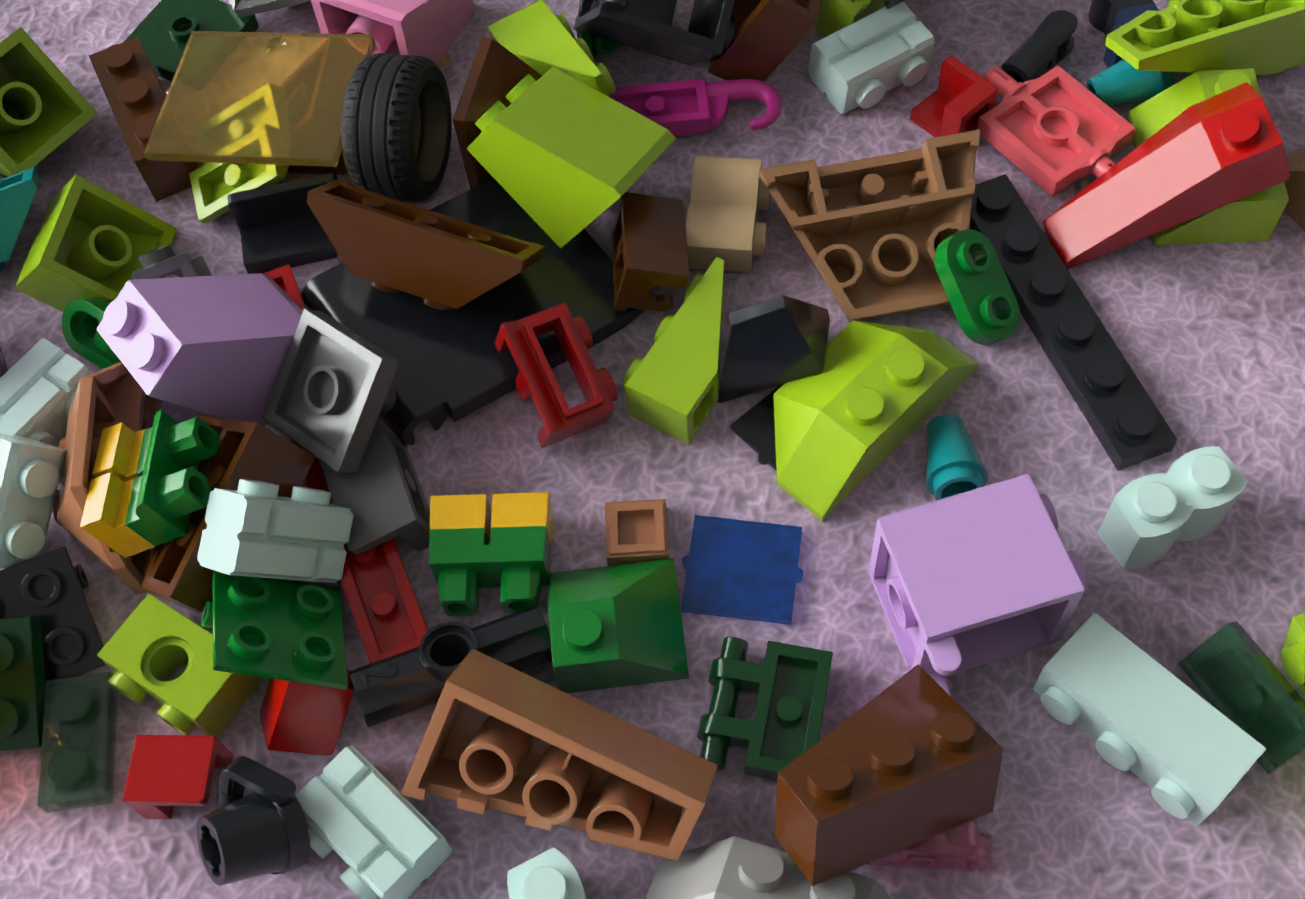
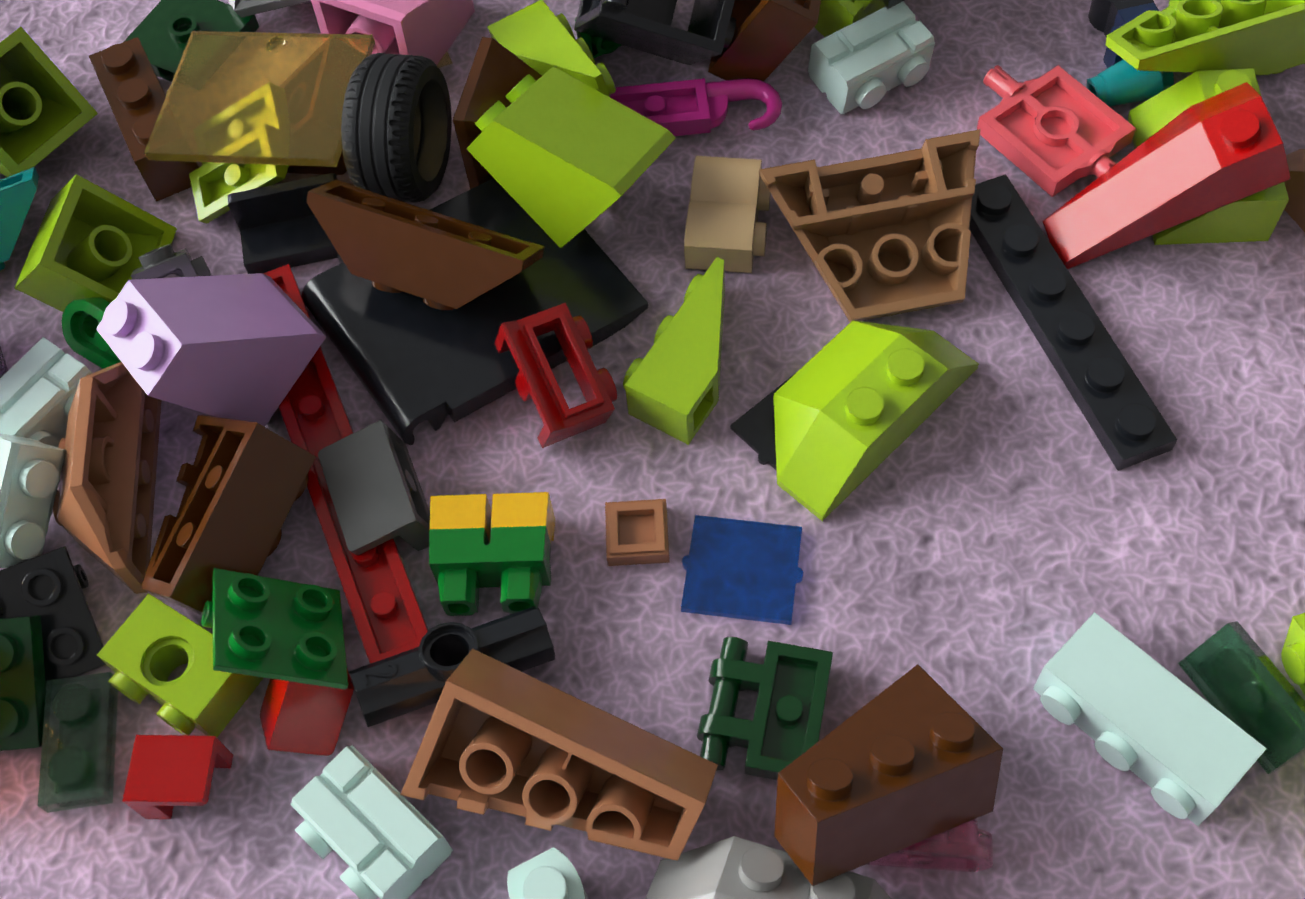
(148, 483): green hips -> none
(256, 831): black piece -> none
(275, 535): light aqua brick -> none
(332, 391): dark grey tile -> none
(616, 626): green slope -> none
(648, 251): reddish brown hinge -> none
(773, 345): black slope -> none
(952, 458): teal cone -> none
(957, 102): red panel -> none
(975, 577): lavender container -> none
(976, 287): green plate -> none
(1044, 48): black bar -> none
(1171, 507): light aqua brick -> none

